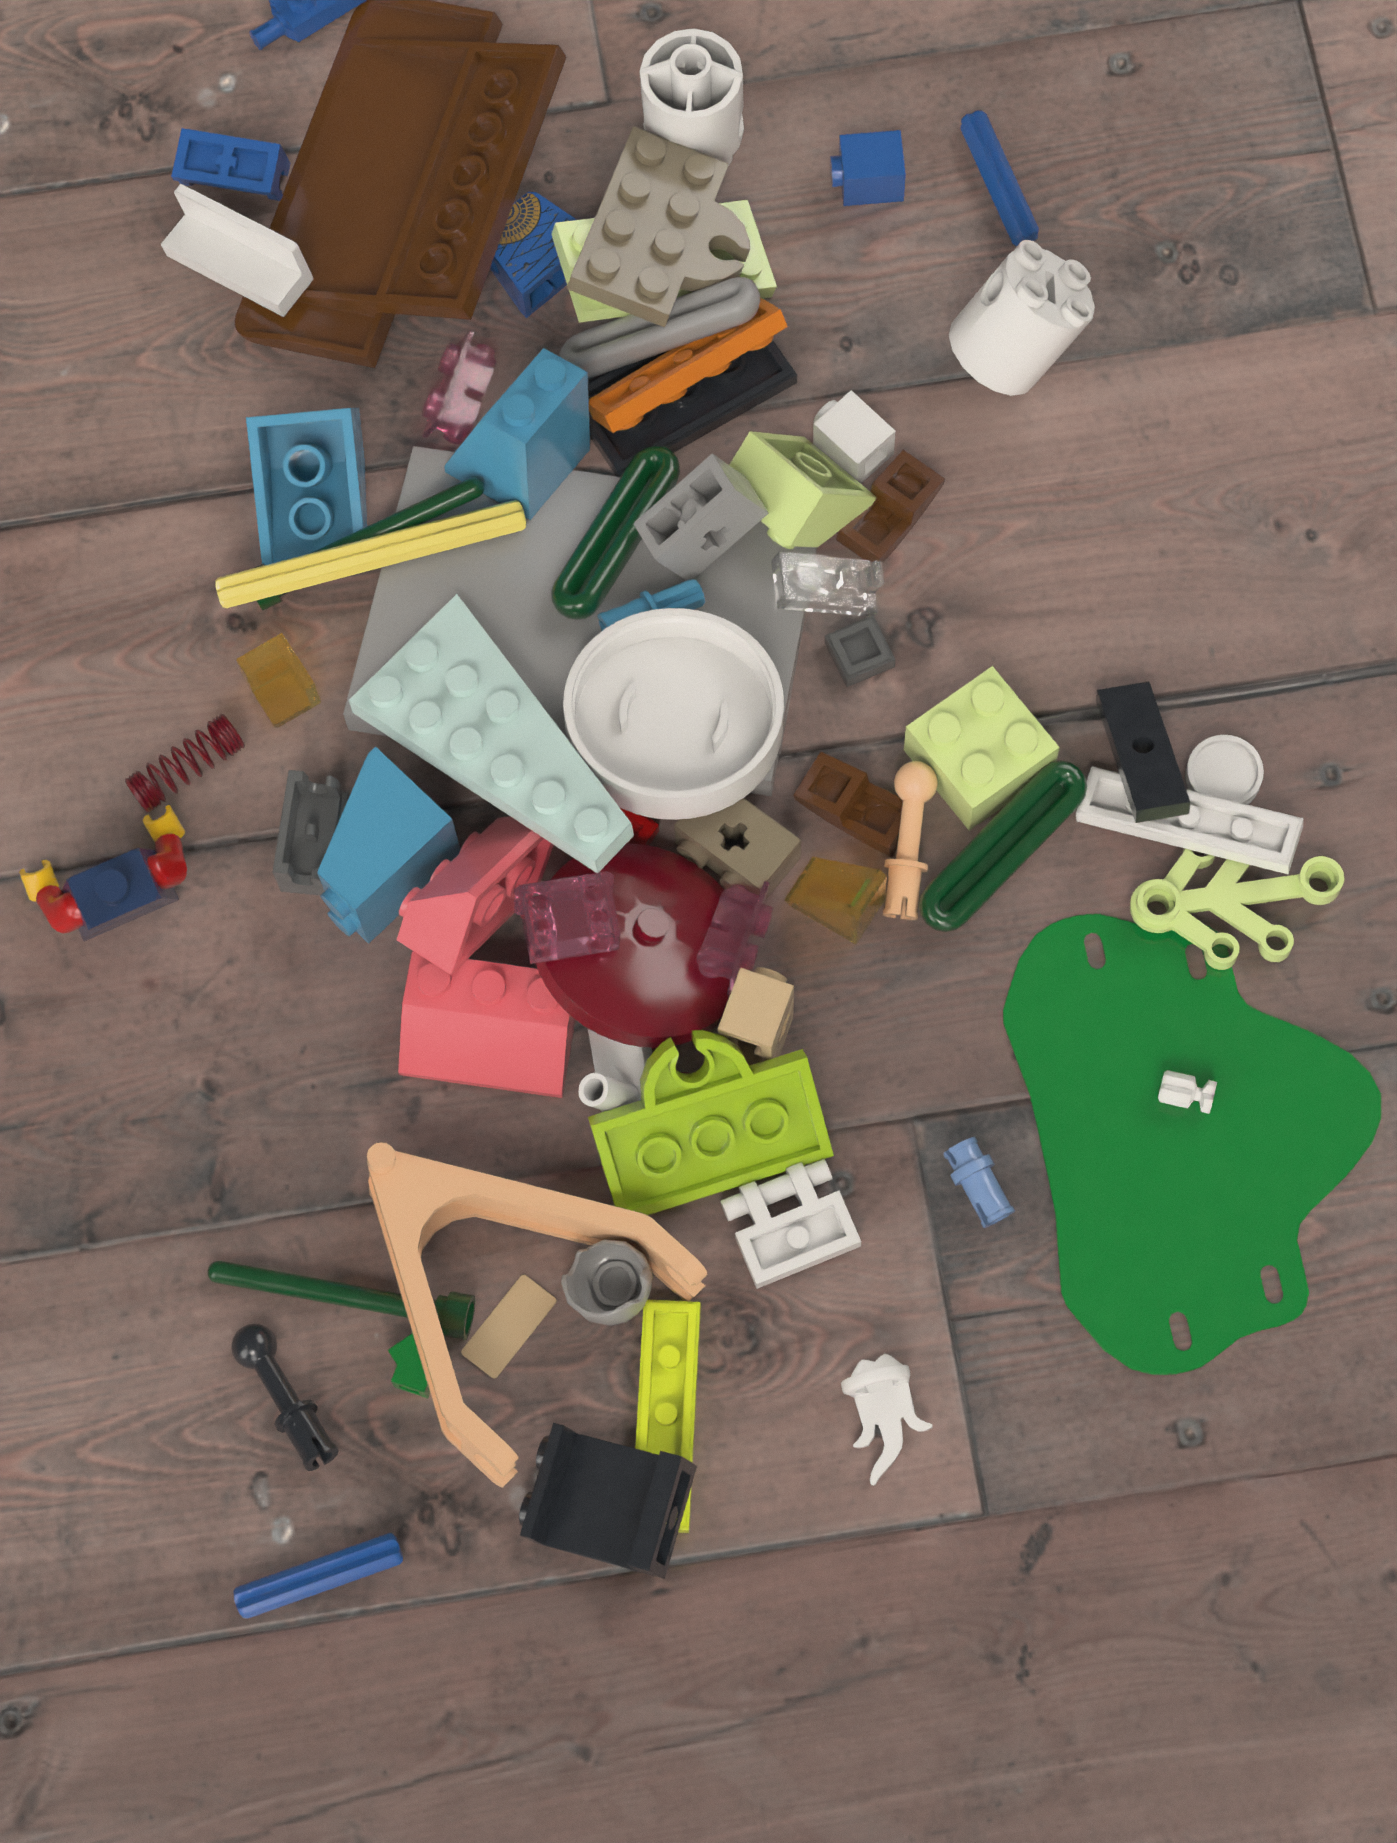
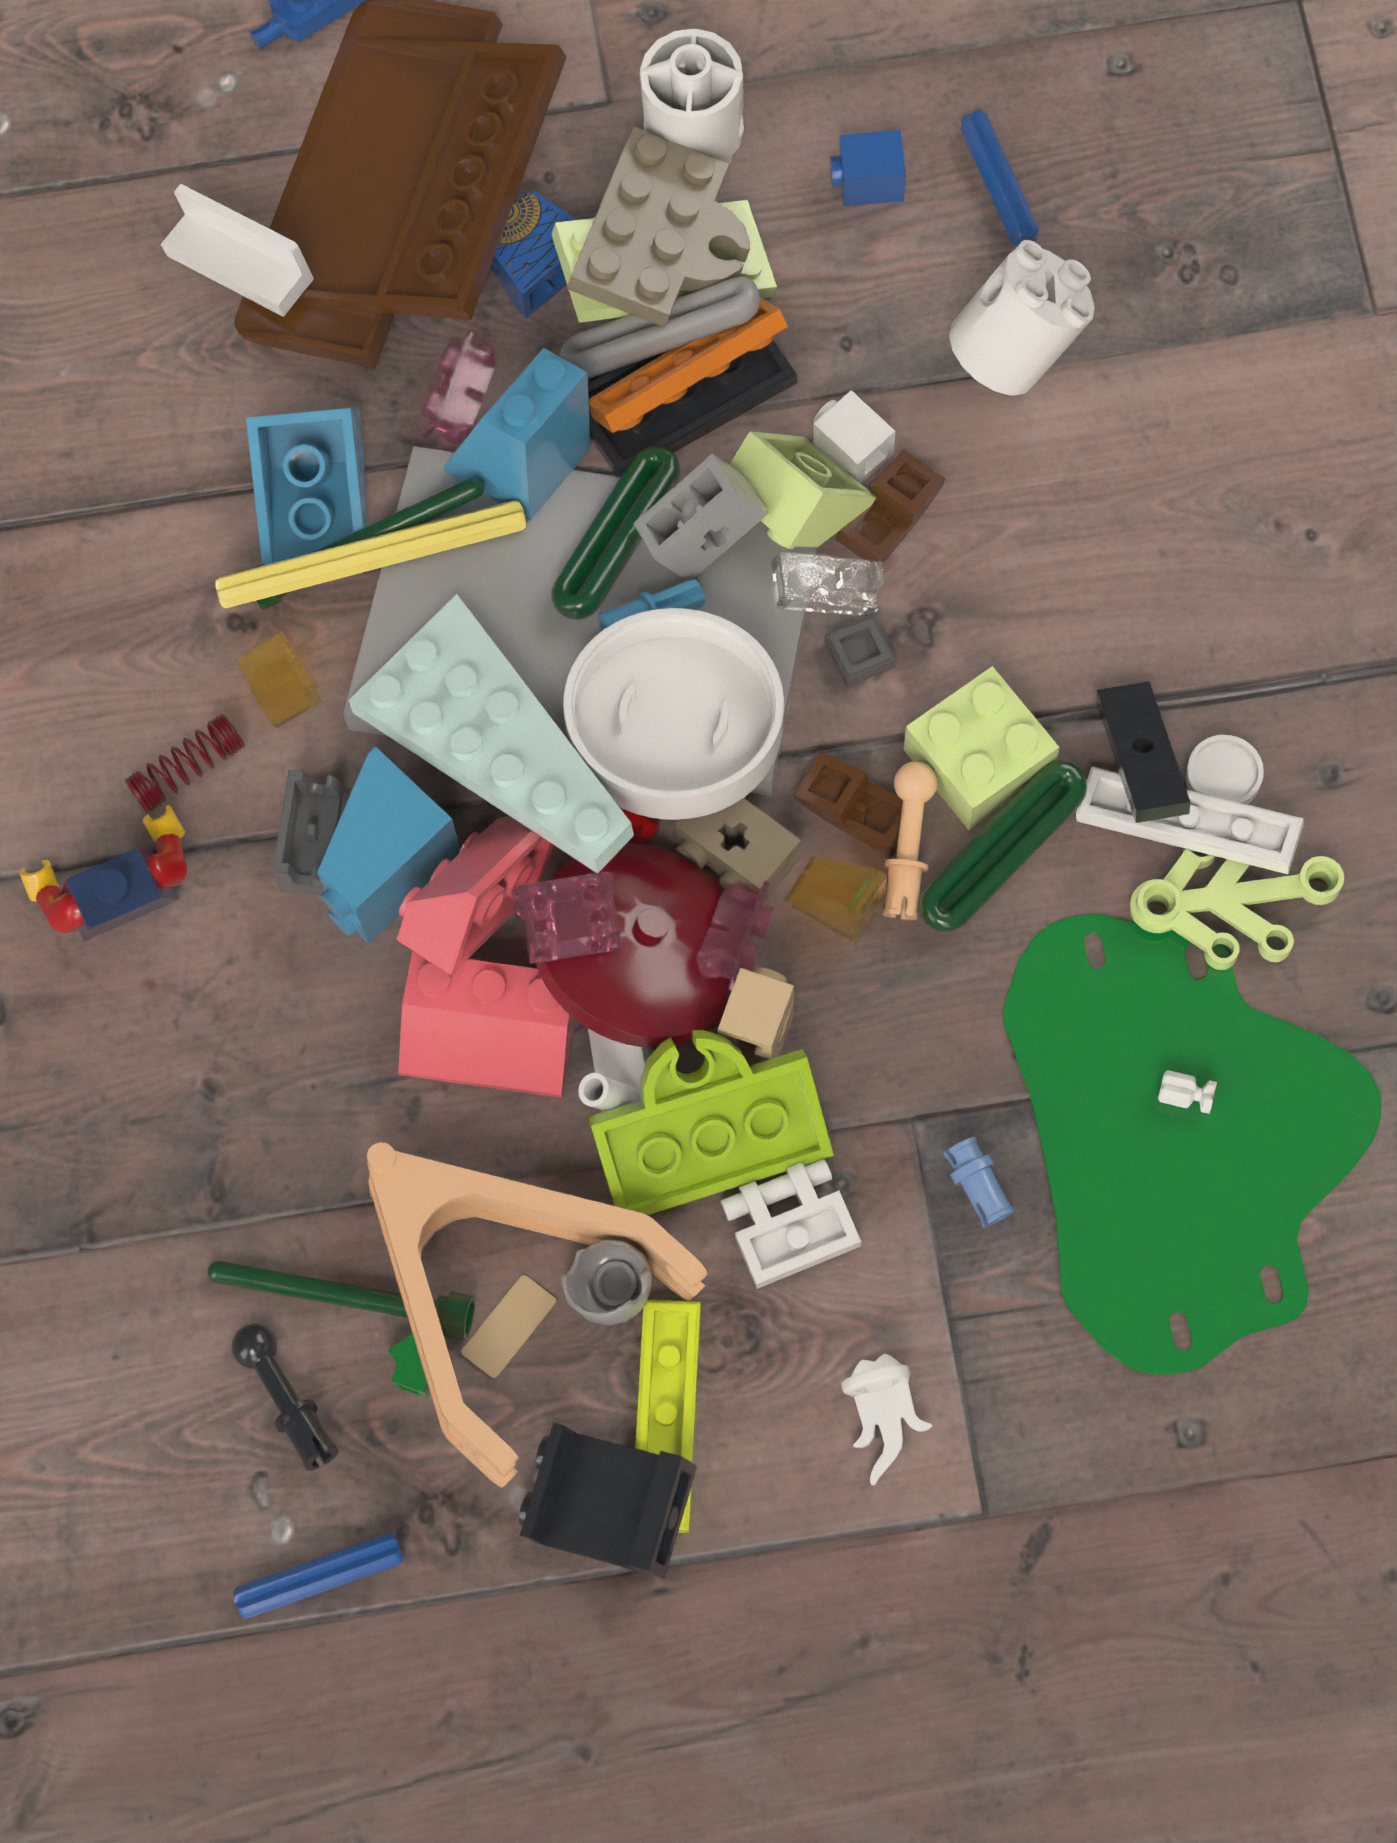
(230, 163): blue hinge -> none

